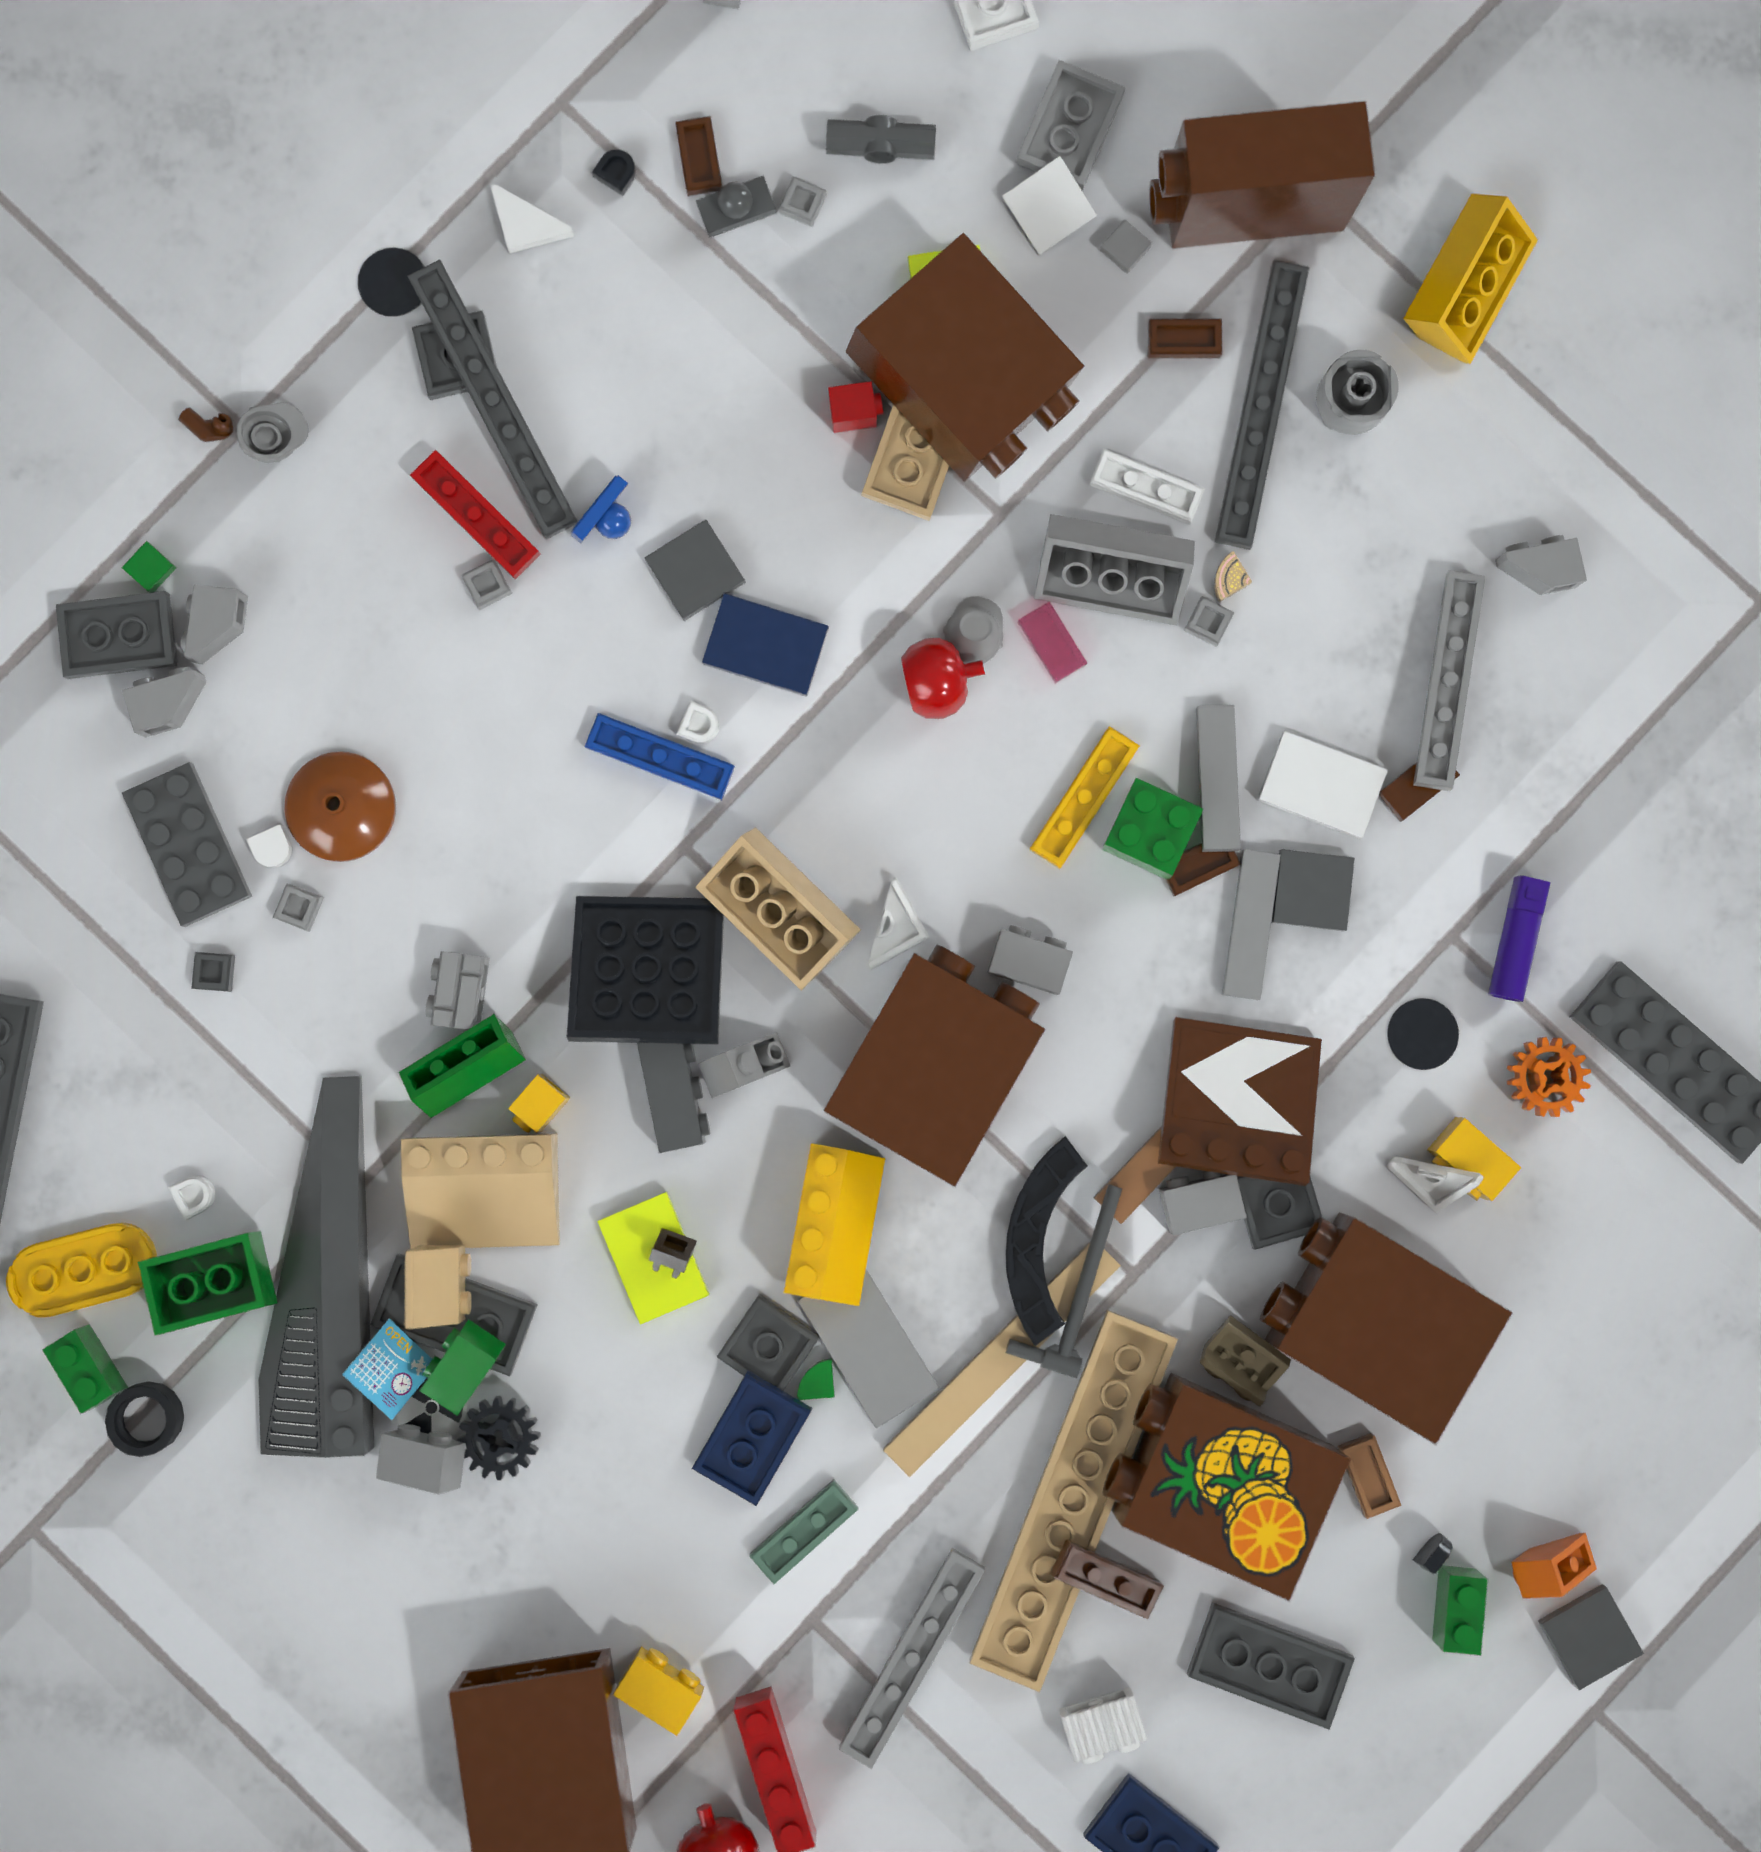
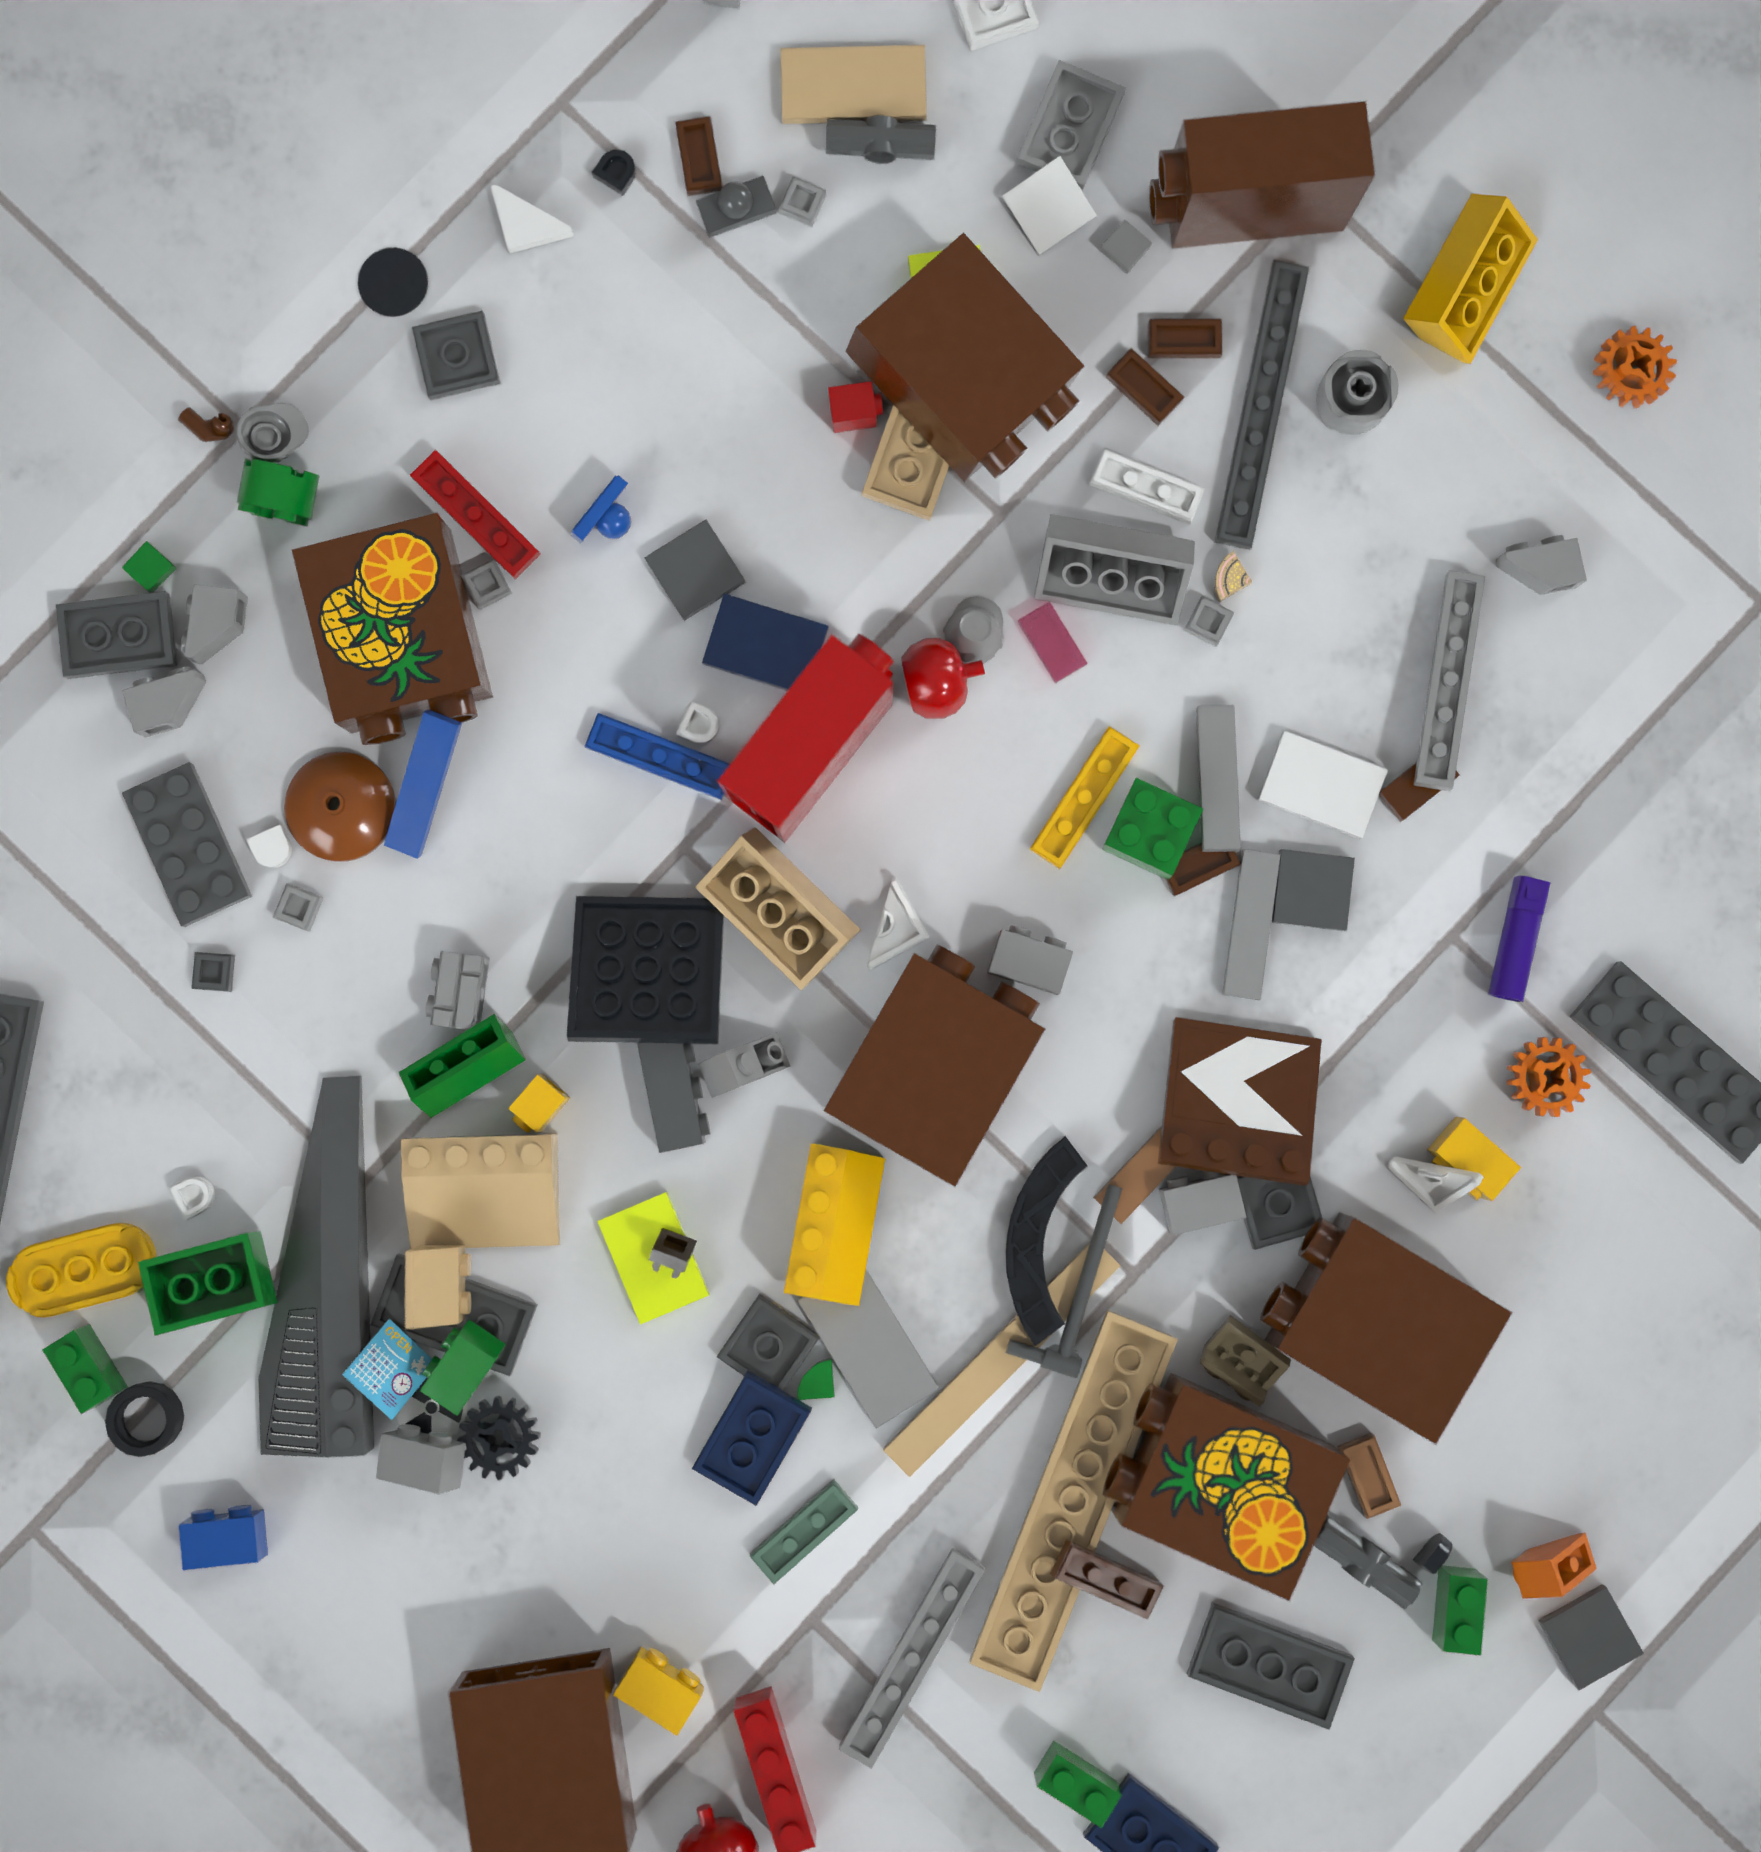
(223, 1538): none -> blue brick
(277, 492): none -> green brick
(392, 627): none -> brick
(422, 783): none -> blue tile
(492, 399): dark grey tile -> none
(811, 734): none -> red brick
(853, 83): none -> tan tile
(1077, 1784): none -> green brick
(1103, 1726): white brick -> none
(1144, 387): none -> reddish brown tile
(1367, 1563): none -> dark grey piece
(1423, 1034): black sticker -> none
(1636, 383): none -> orange gear

